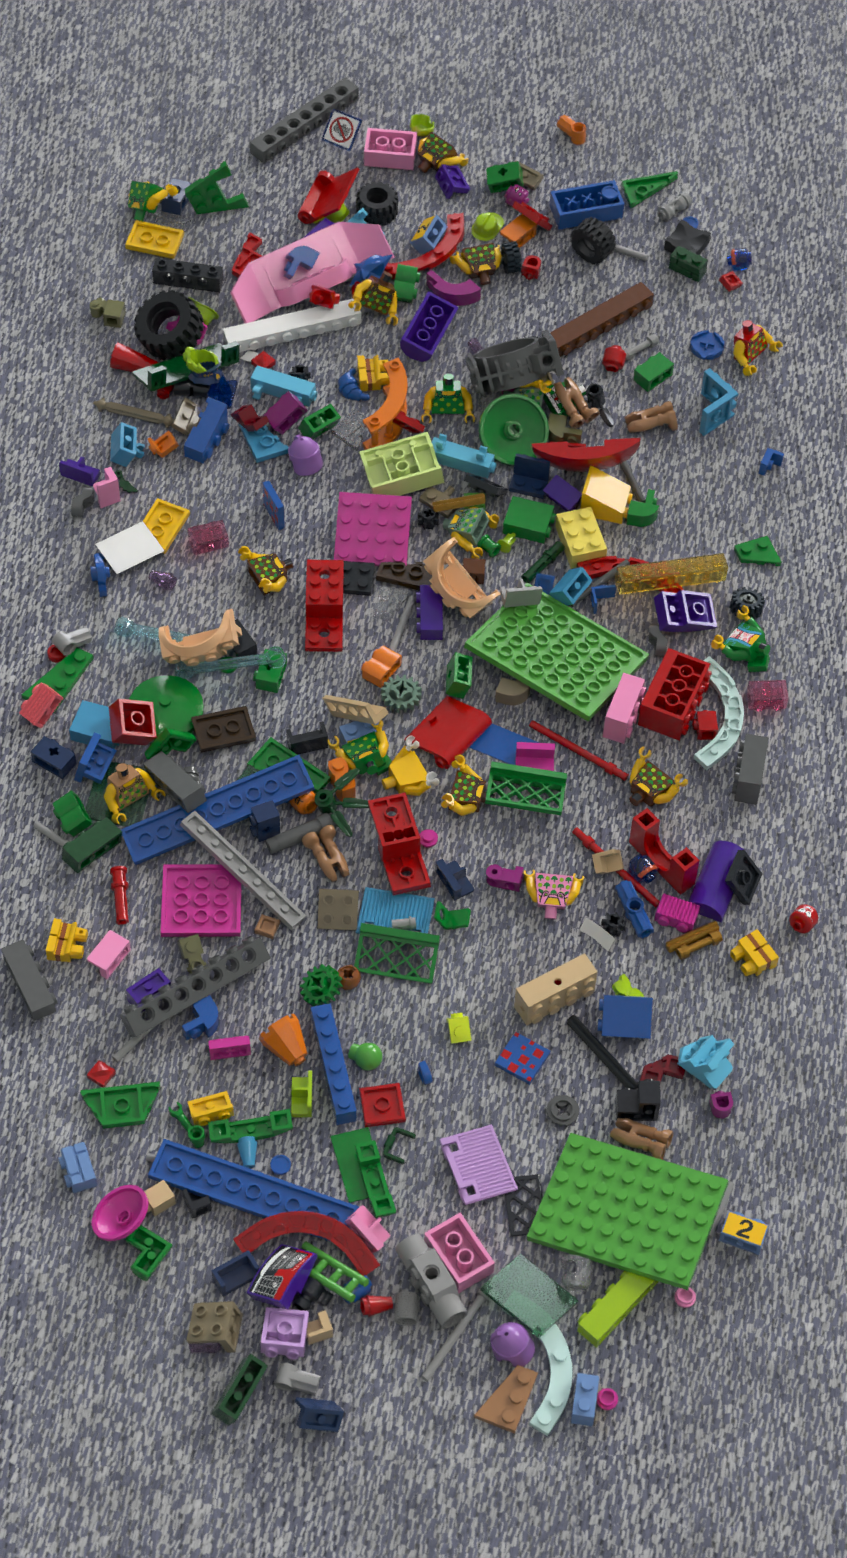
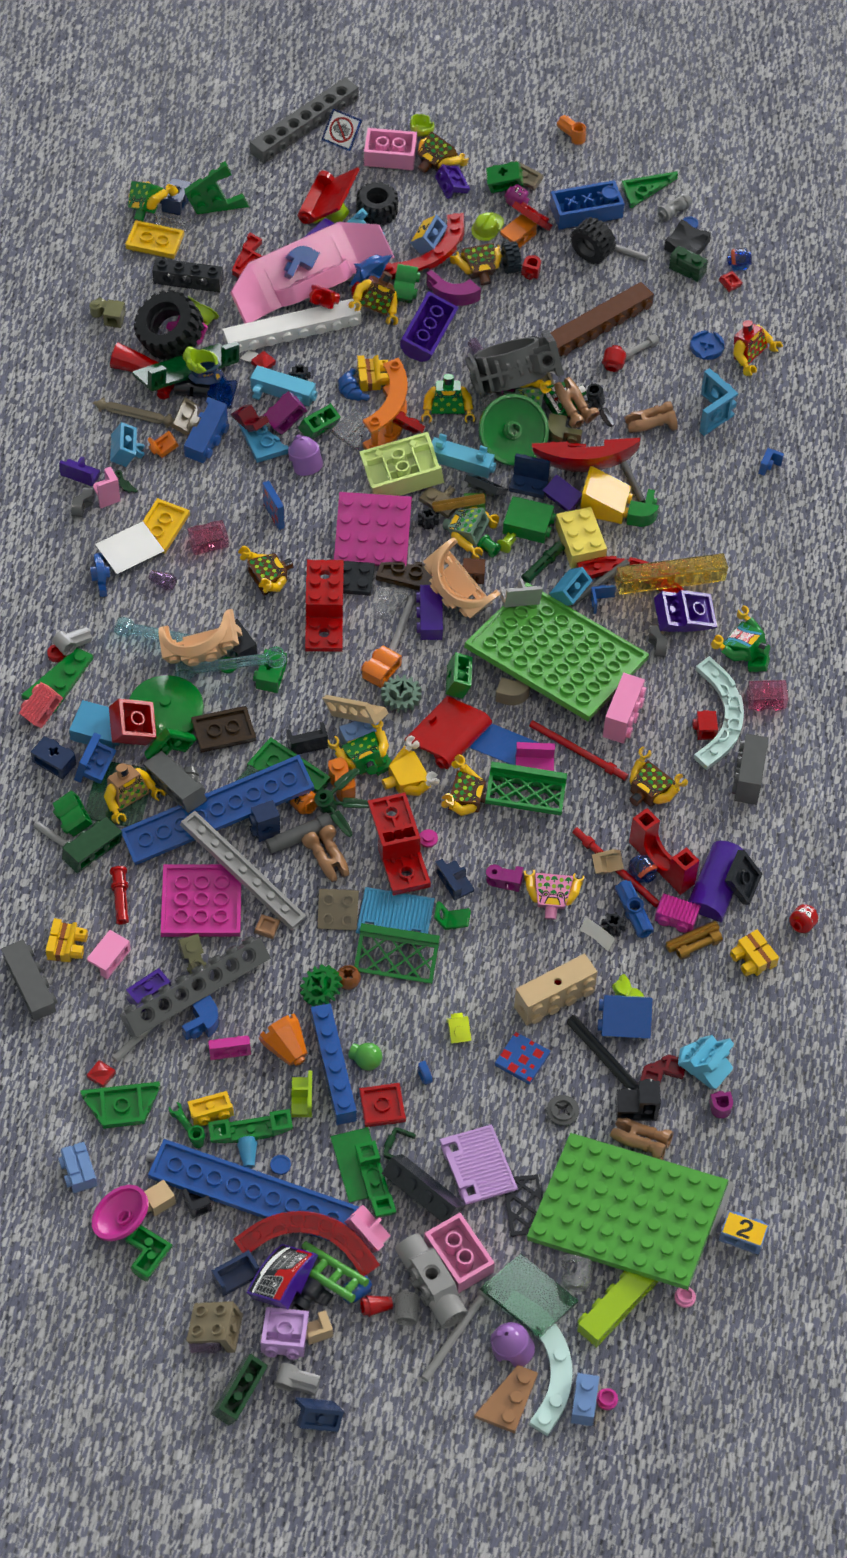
(404, 924): light grey pin -> none
(422, 1188): none -> black brick
(545, 582): blue plate -> none
(653, 372): green brick -> none
(674, 694): red brick -> none
(749, 598): black wheel -> none
(758, 552): green wing -> none

